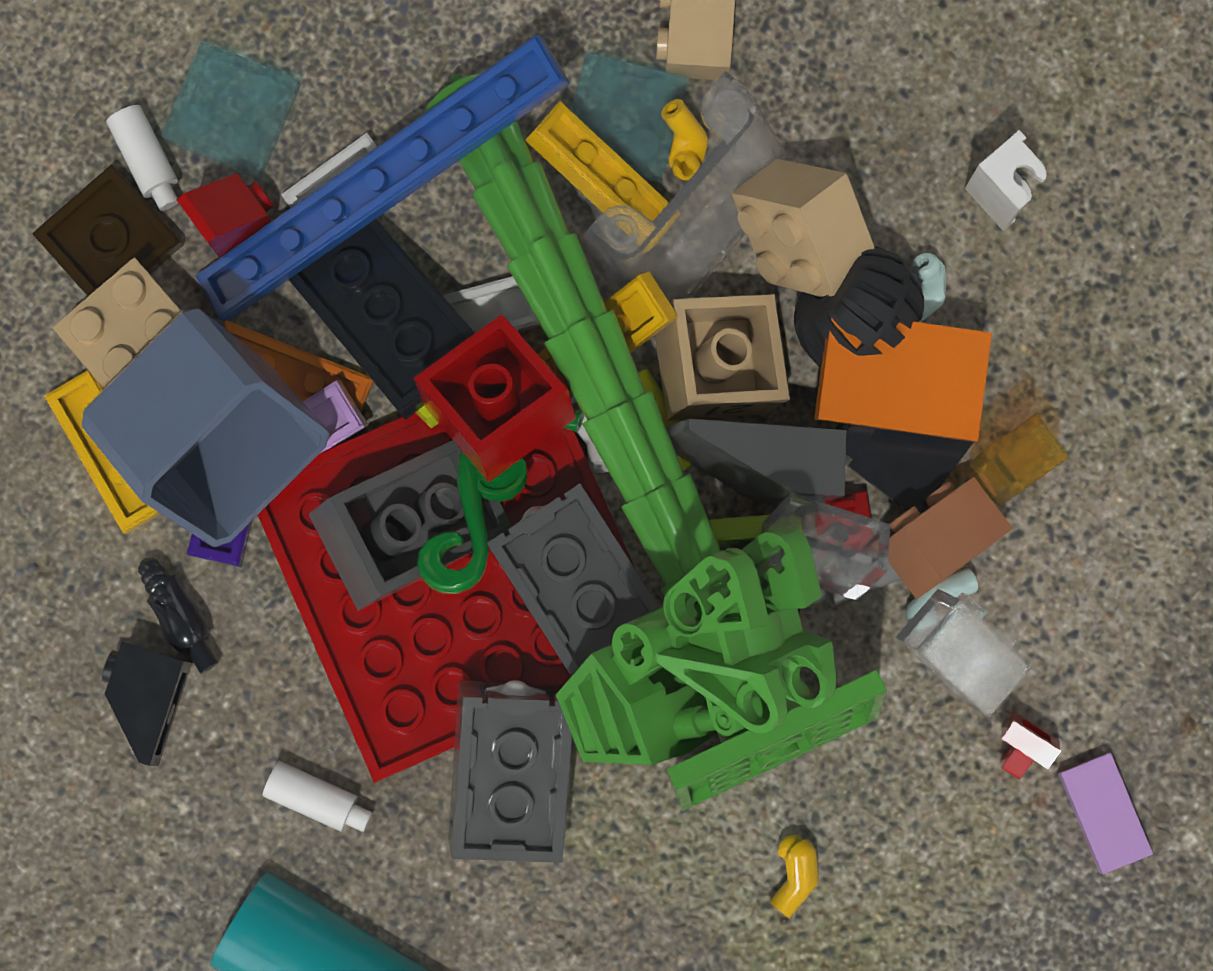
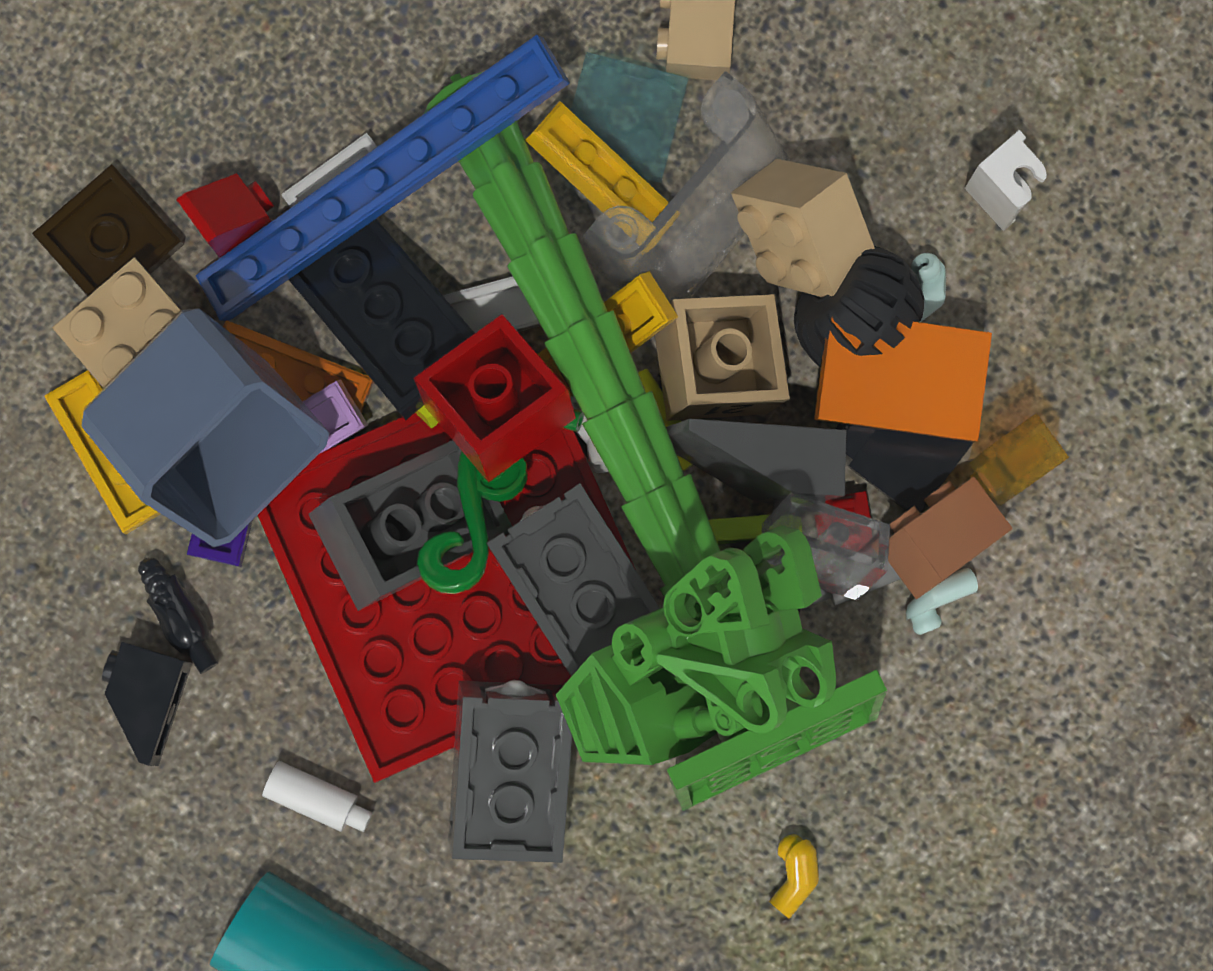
(144, 155): white cylinder -> none
(231, 110): clear light blue plate -> none
(688, 140): yellow arm -> none
(964, 651): clear brick -> none
(1027, 744): tile -> none
(1105, 813): lavender tile -> none

